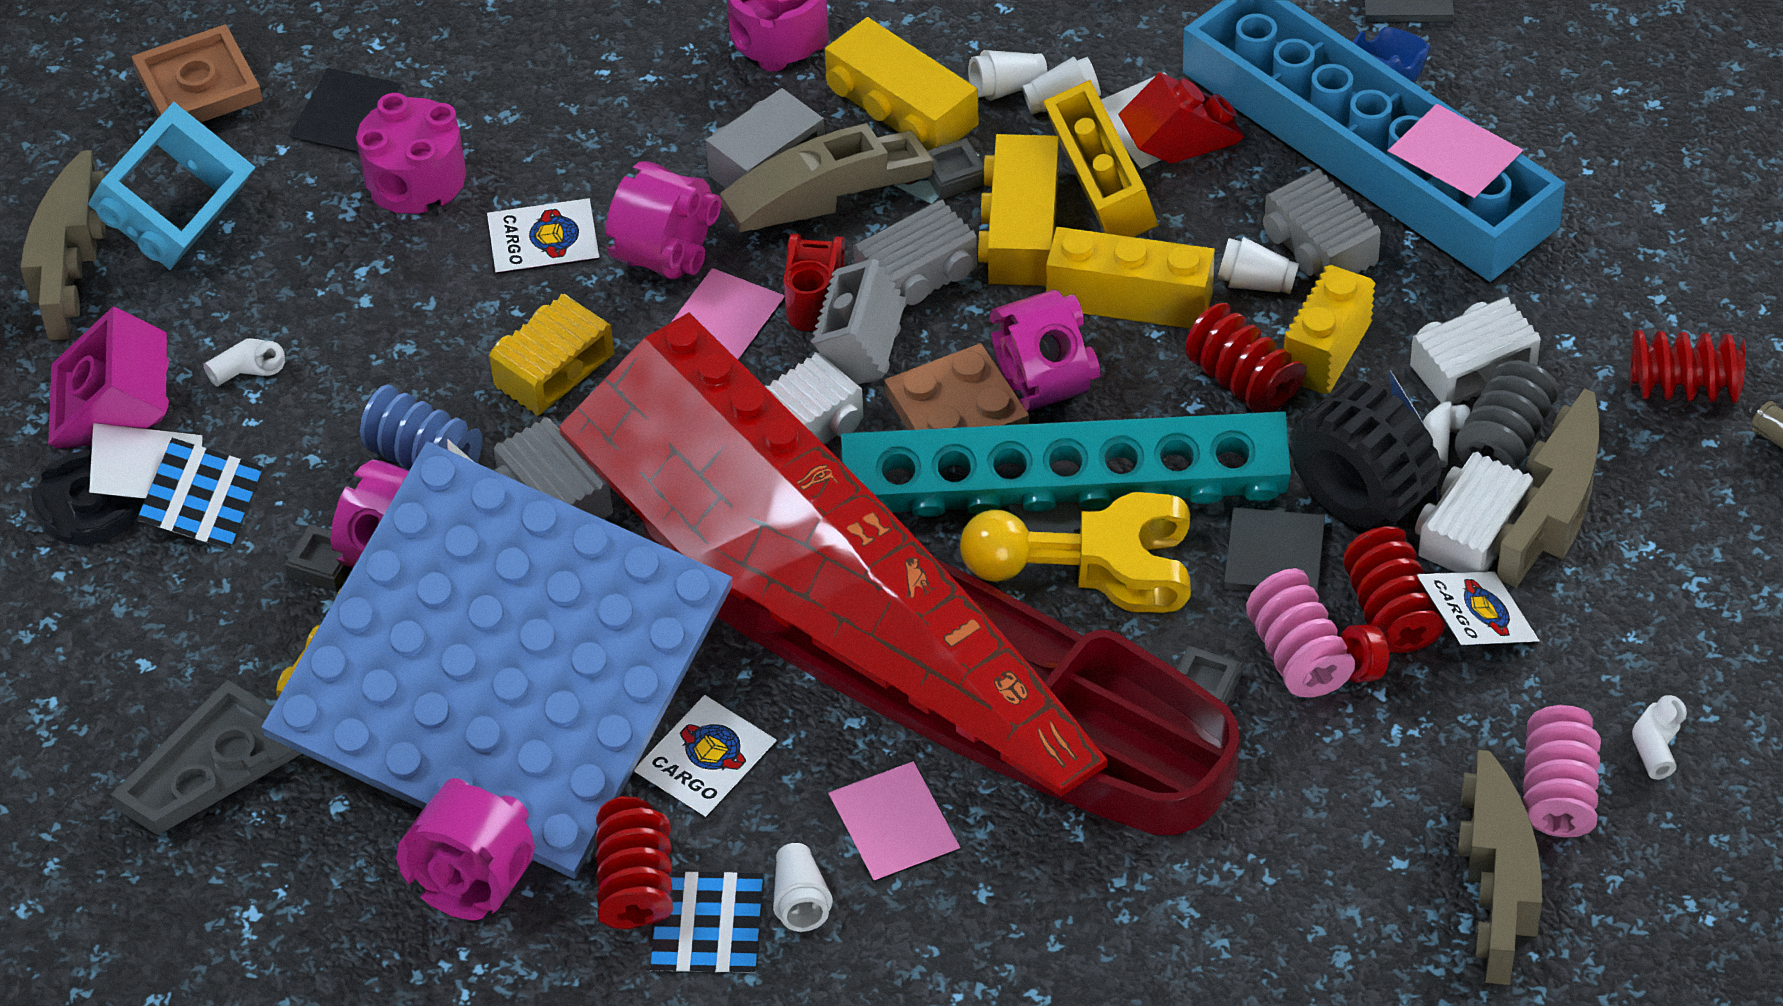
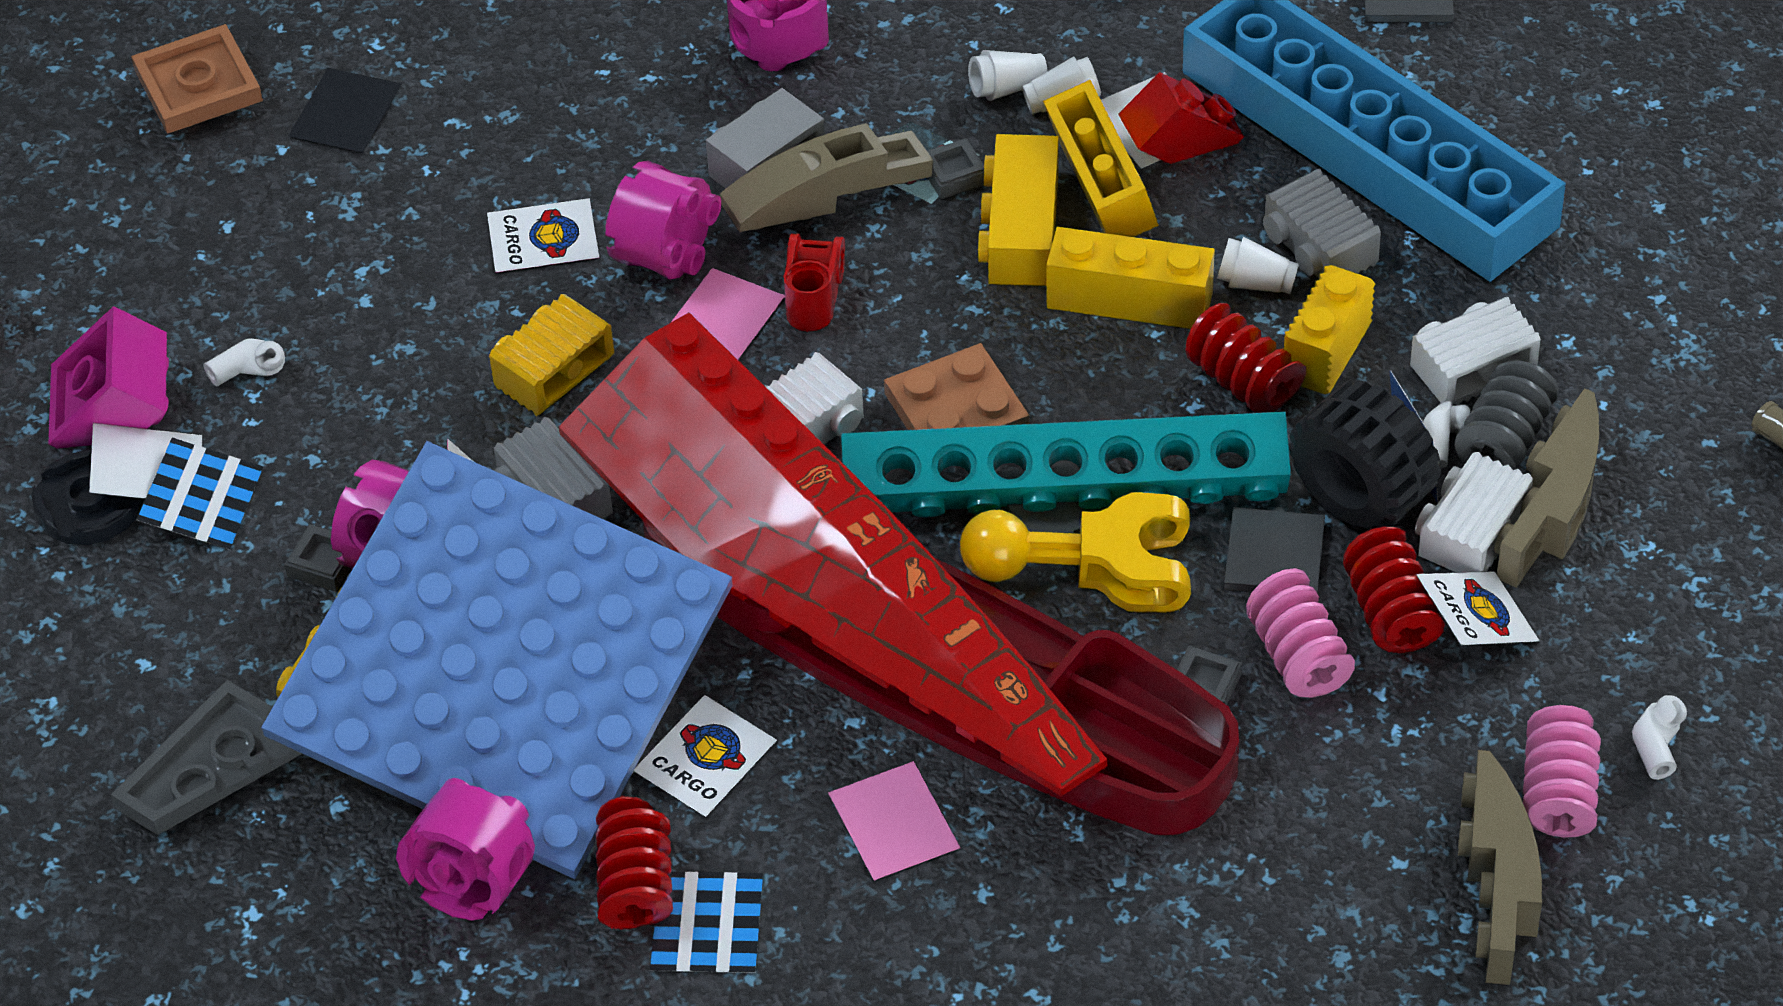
(59, 241): dark tan slope -> none
(199, 153): medium azure window -> none
(400, 428): medium blue piece -> none
(411, 153): dark pink brick -> none
(800, 889): white cone -> none
(859, 321): light grey brick -> none
(901, 85): yellow brick -> none
(922, 251): light grey brick -> none
(1019, 356): dark pink brick -> none
(1369, 650): red tile -> none
(1398, 50): blue hair -> none
(1455, 150): bright pink sticker -> none
(1687, 365): red piece -> none

